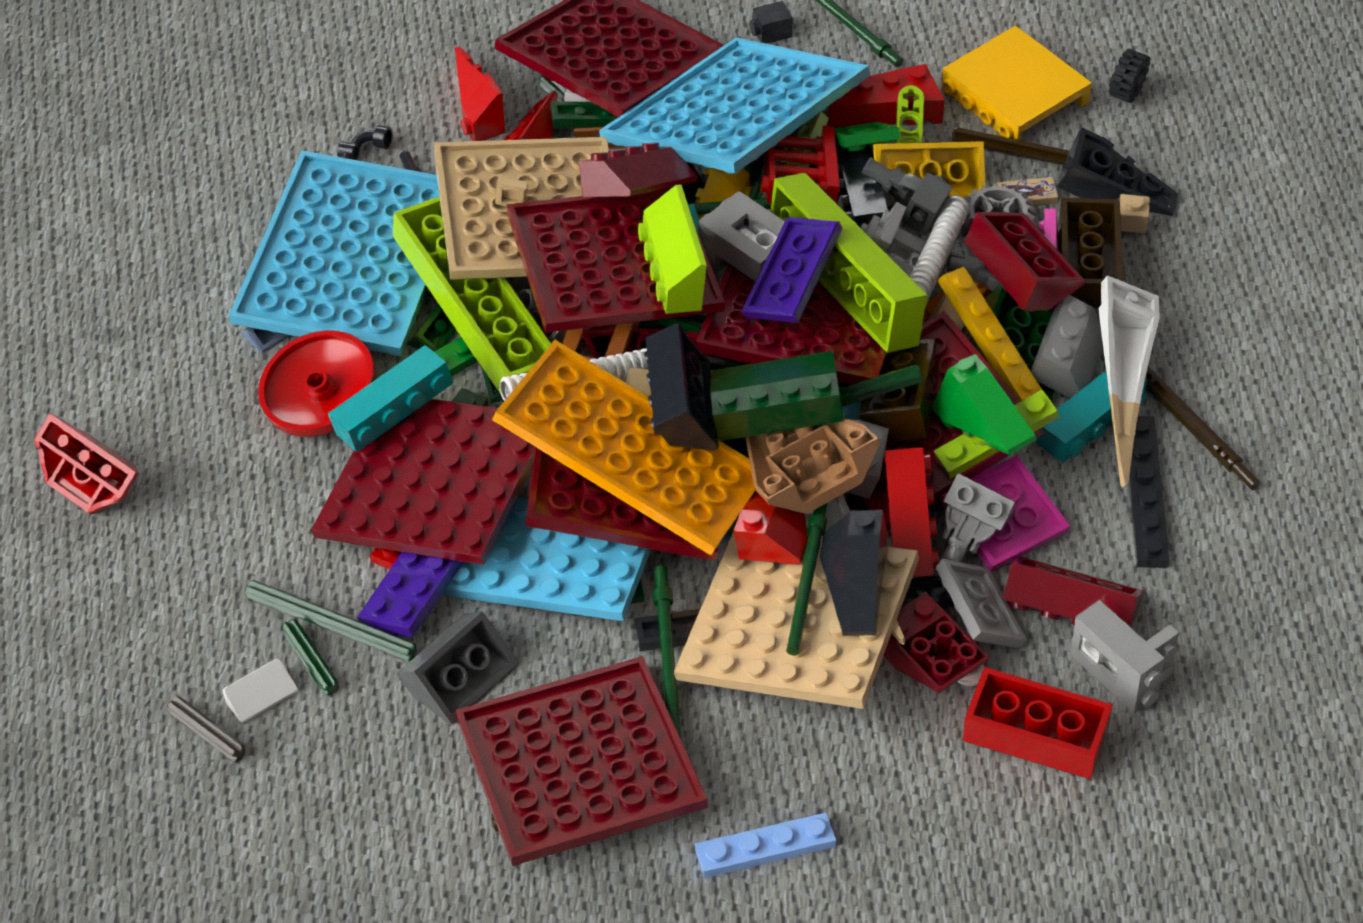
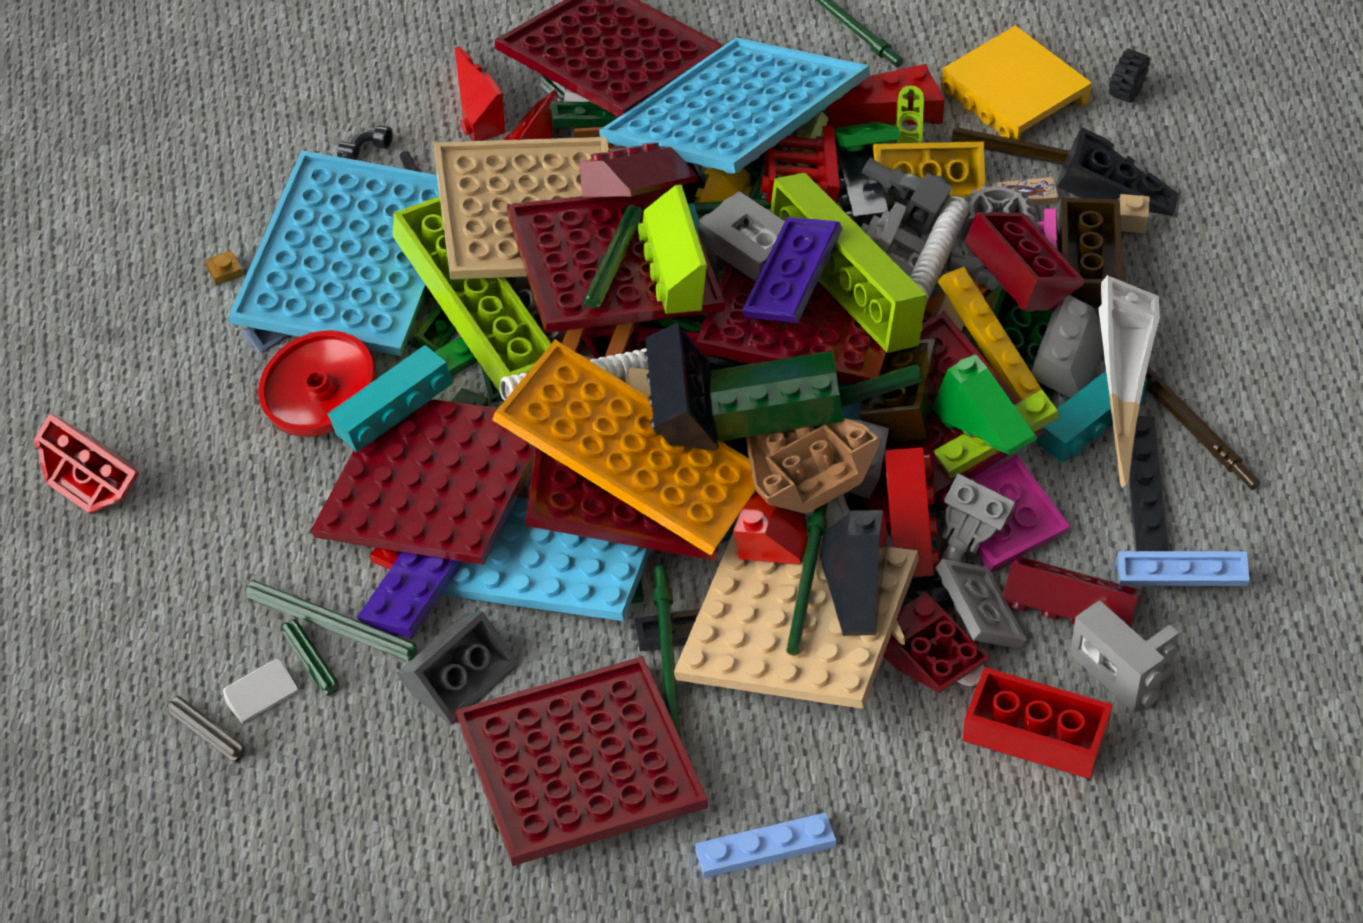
(223, 267): none -> pearl gold plate
(511, 191): tan tile -> none
(613, 257): none -> dark green axle
(771, 22): black brick -> none
(1182, 568): none -> light blue panel

